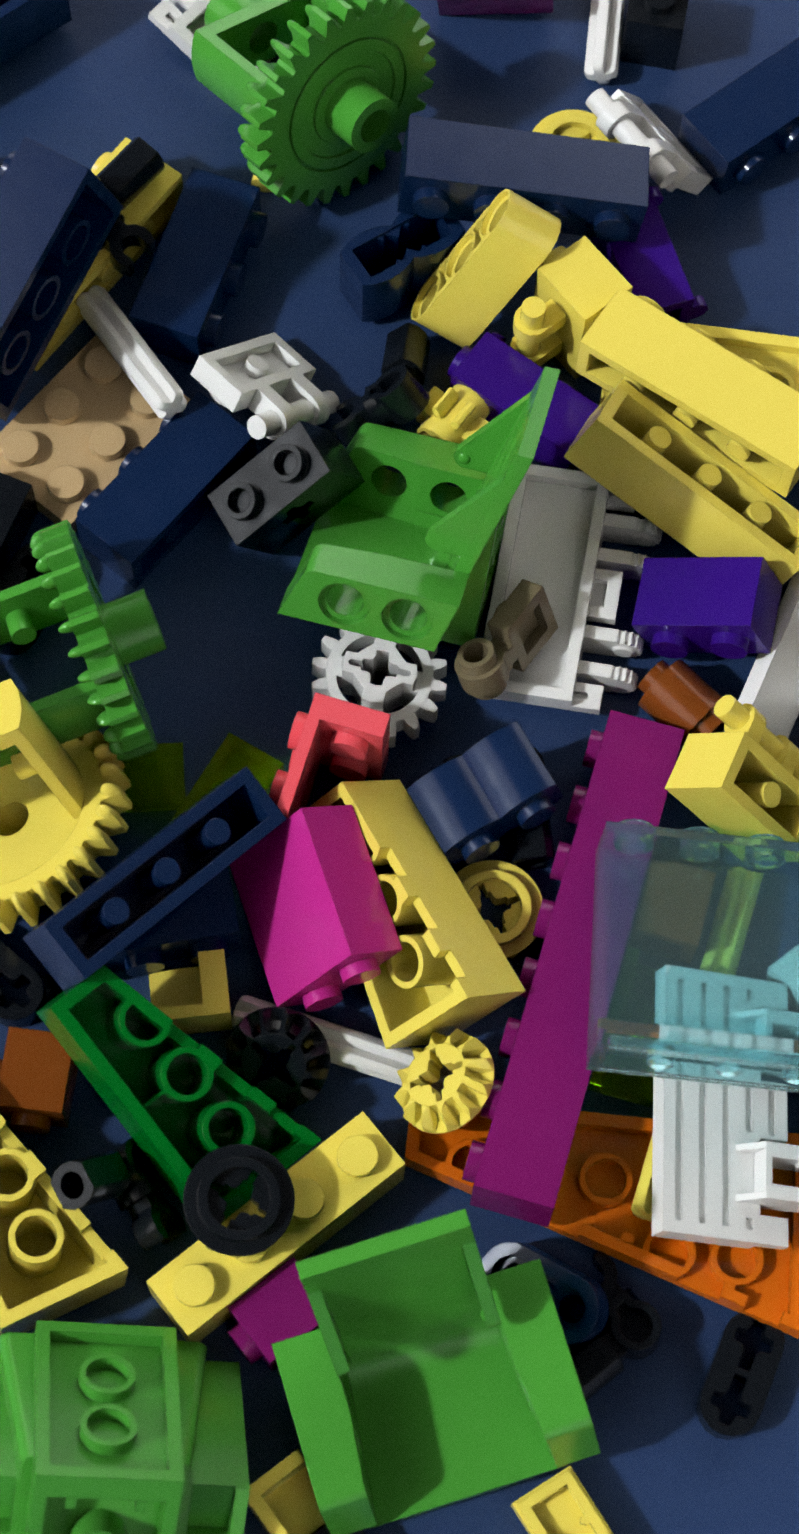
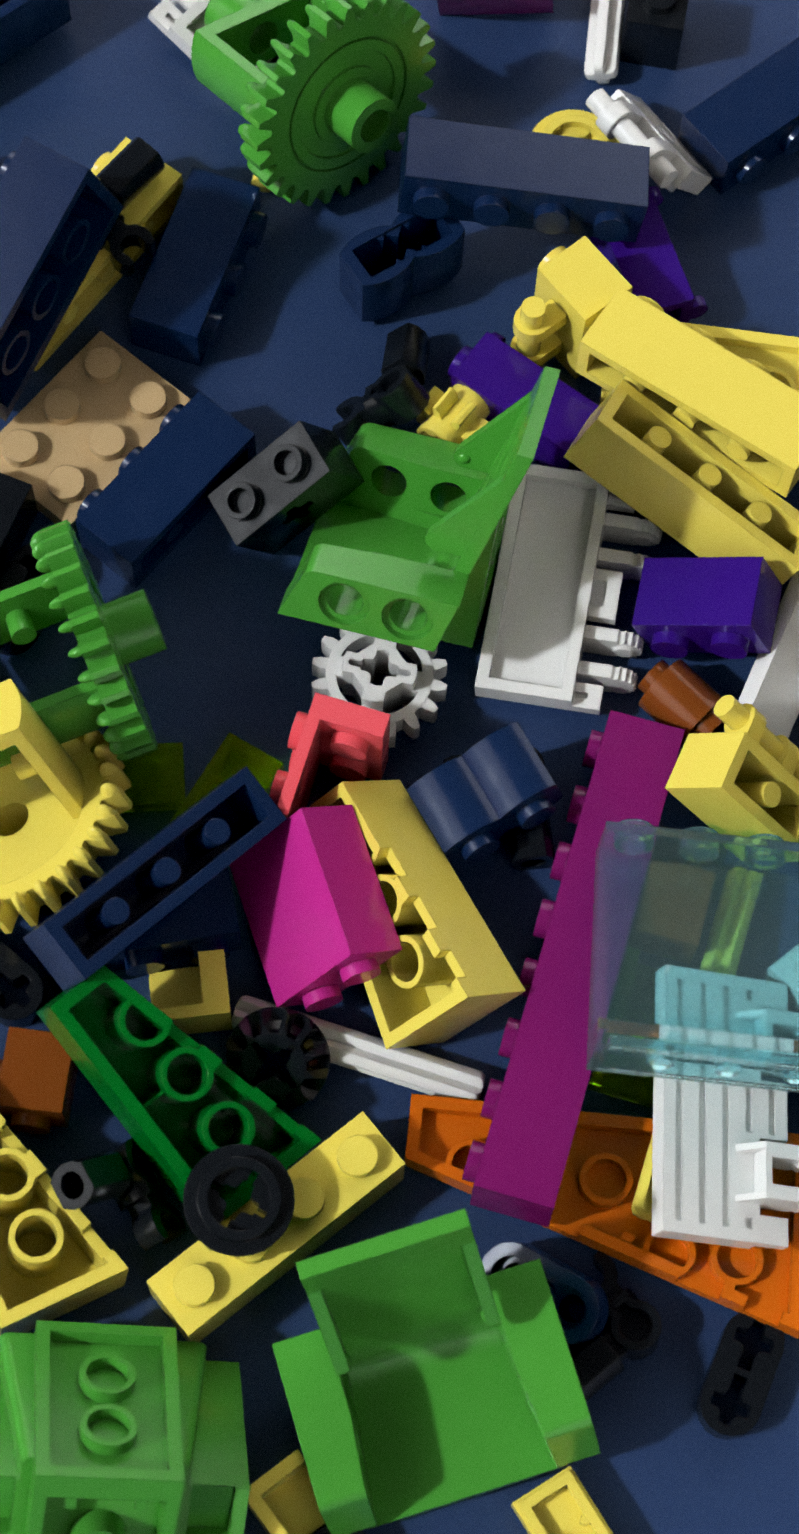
(131, 352): white axle -> none
(267, 380): white plate -> none
(271, 1313): magenta brick -> none
(463, 1091): light yellow gear -> none
(486, 268): light yellow beam -> none
(505, 884): light yellow gear -> none
(518, 633): dark tan plate -> none

